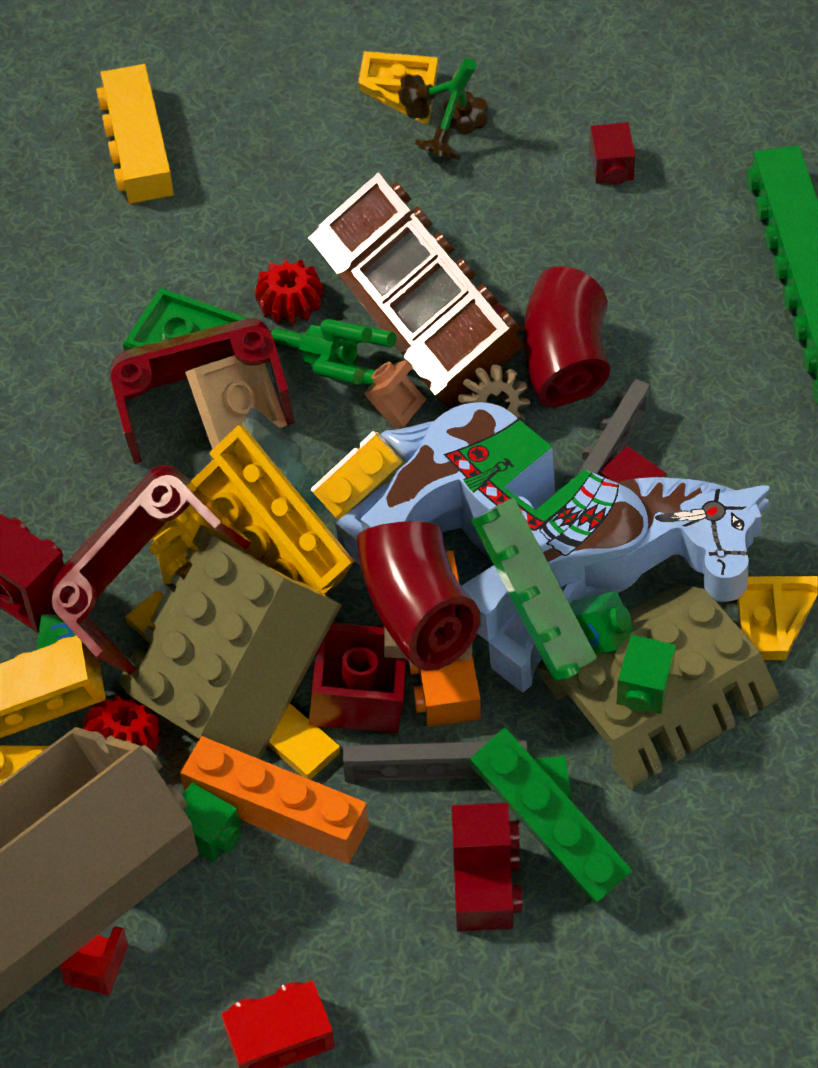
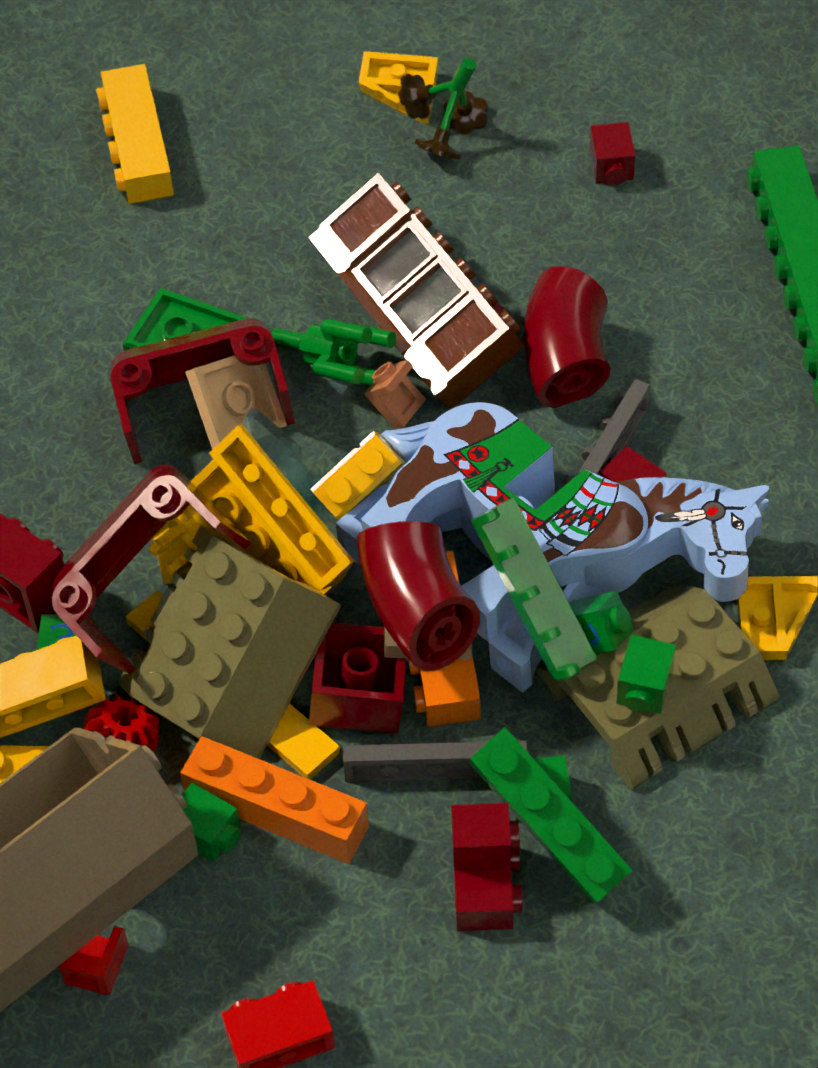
(288, 291): red gear -> none
(494, 385): dark tan gear -> none

